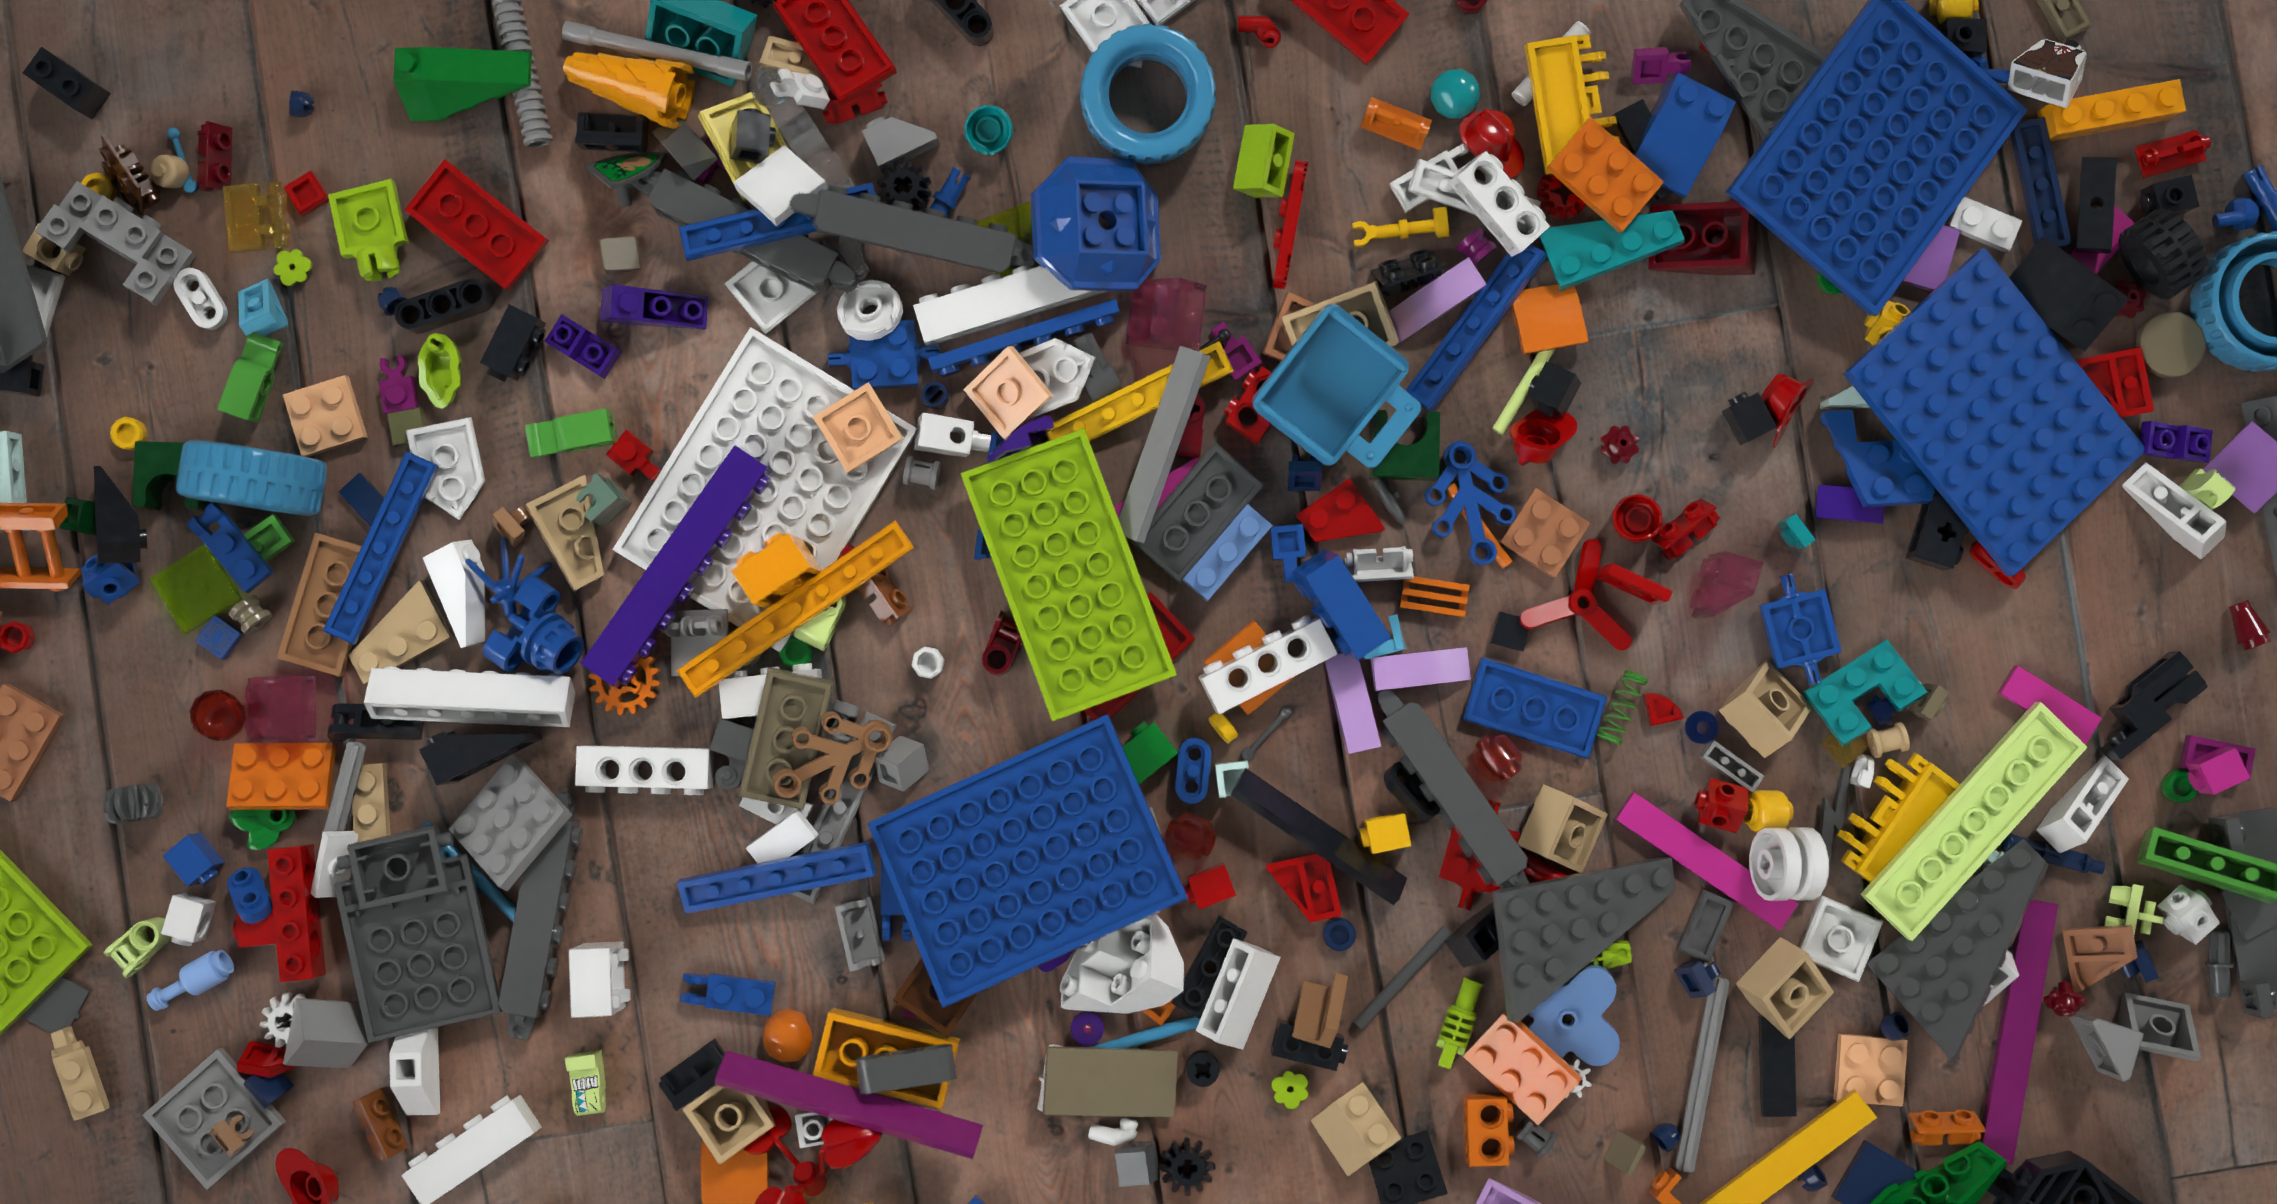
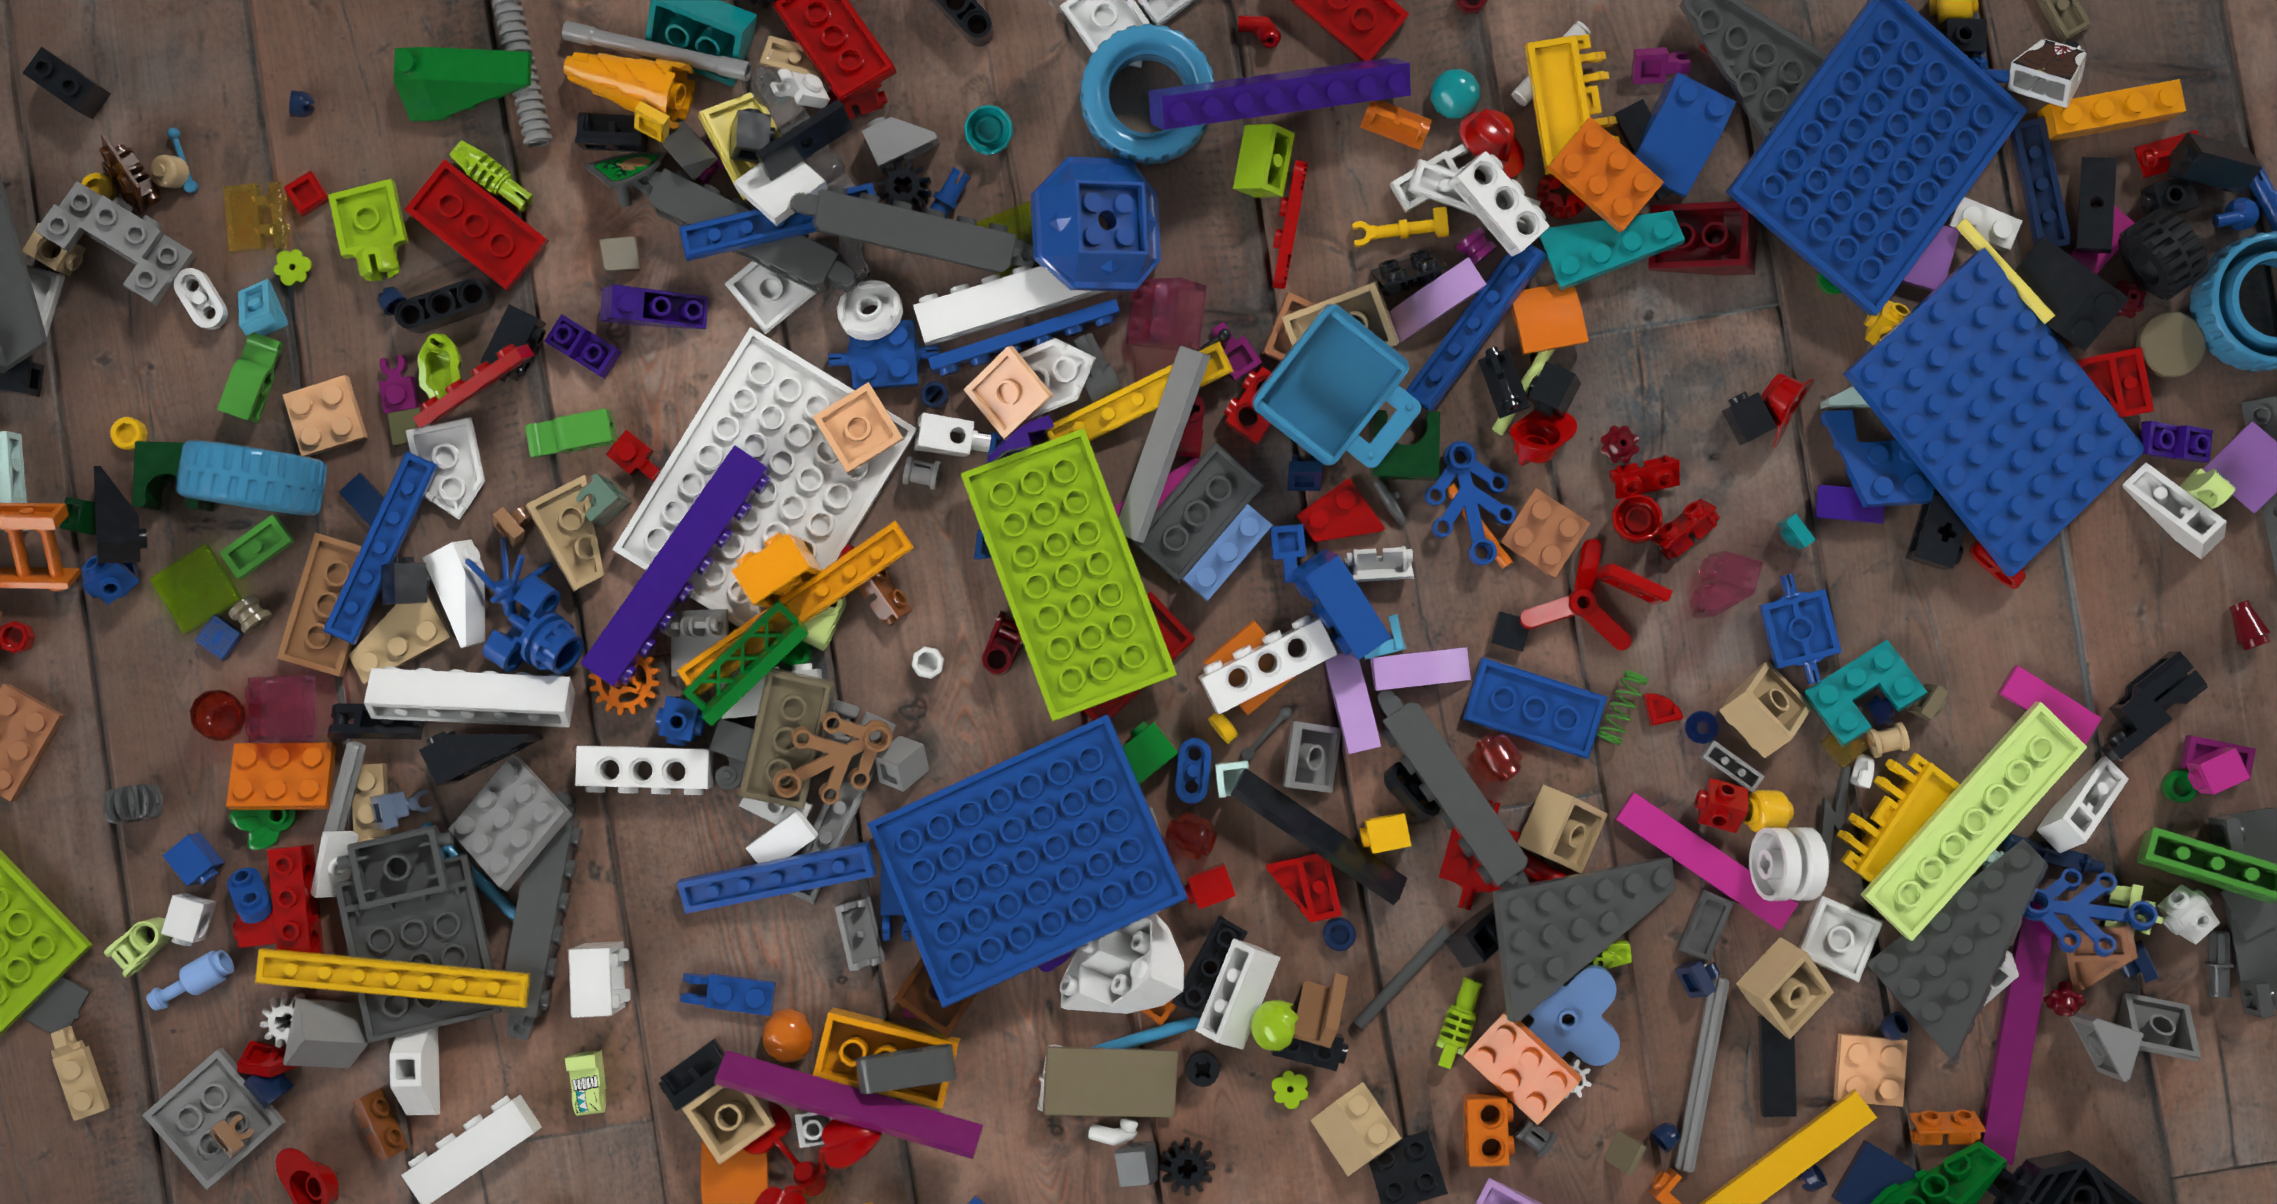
(216, 146): dark red hinge -> none
(231, 548): blue plate -> none
(392, 978): none -> yellow tile
(394, 805): none -> sand blue piece
(404, 581): none -> black brick
(461, 391): none -> red plate
(490, 175): none -> lime hinge
(651, 122): none -> yellow tile
(668, 721): none -> blue brick
(752, 672): none -> green fence
(804, 140): none -> black tile
(1087, 1028): dark purple tile -> none
(1274, 1025): none -> lime hair
(1279, 93): none -> dark purple brick
(1311, 757): none -> light grey slope
(1462, 600): orange tile -> none
(1503, 382): none -> black hinge
(1654, 476): none -> red hinge
(2019, 285): none -> light yellow bar
(2082, 912): none -> blue plant
(2213, 163): none -> black brick

